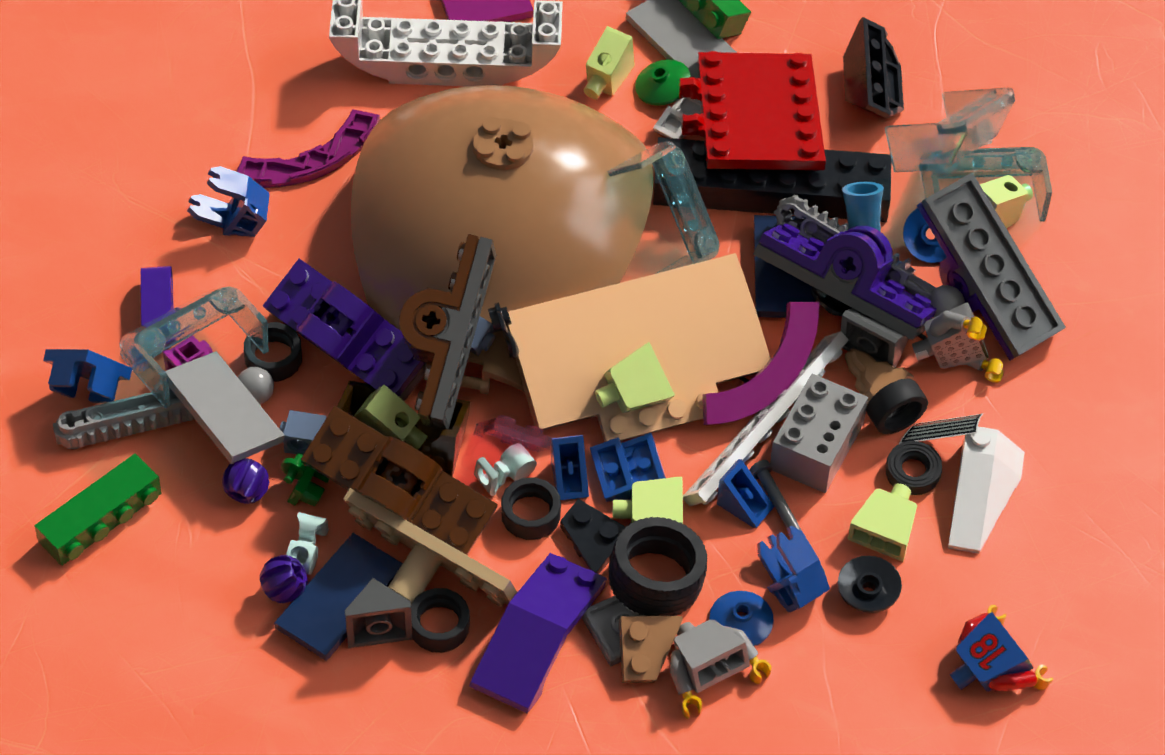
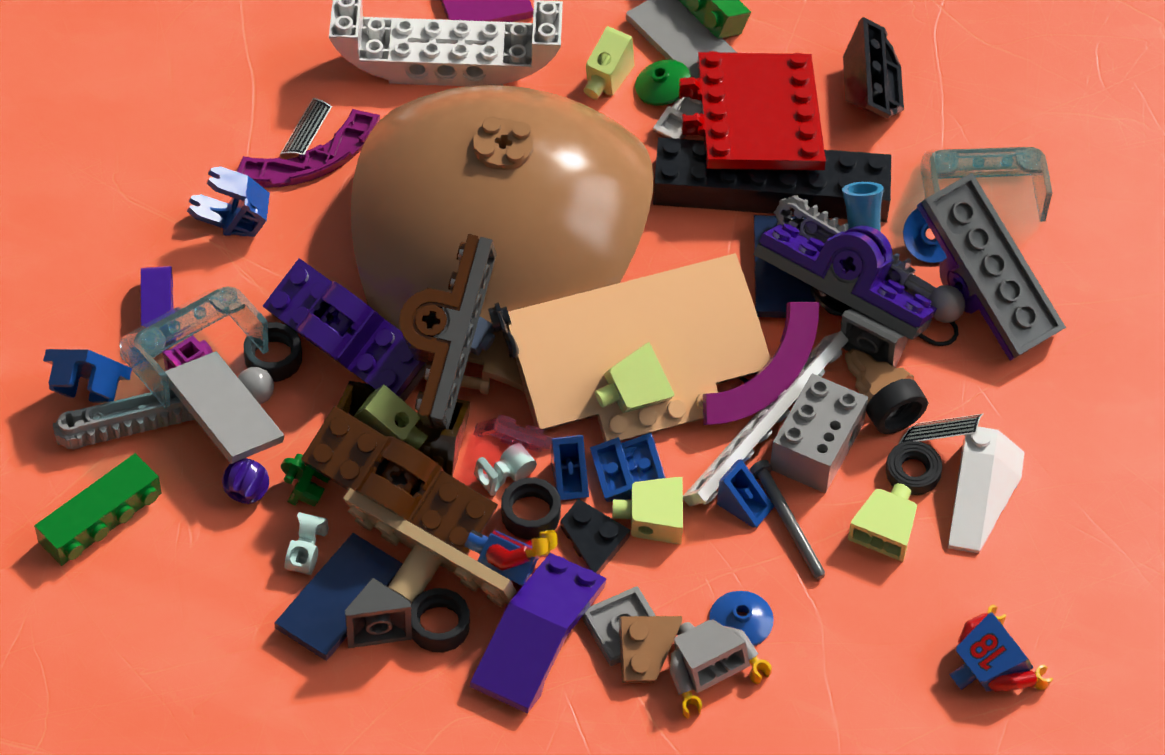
(283, 579): dark purple piece -> none
(300, 430): sand blue brick -> none
(307, 127): none -> sticker
(510, 556): none -> torso
(657, 537): black tyre -> none
(682, 198): clear light blue windscreen -> none
(793, 568): blue piece -> none
(871, 573): black dish -> none
(958, 340): light grey torso -> none
(970, 122): clear light blue windscreen -> none
(1007, 197): yellowish green torso -> none

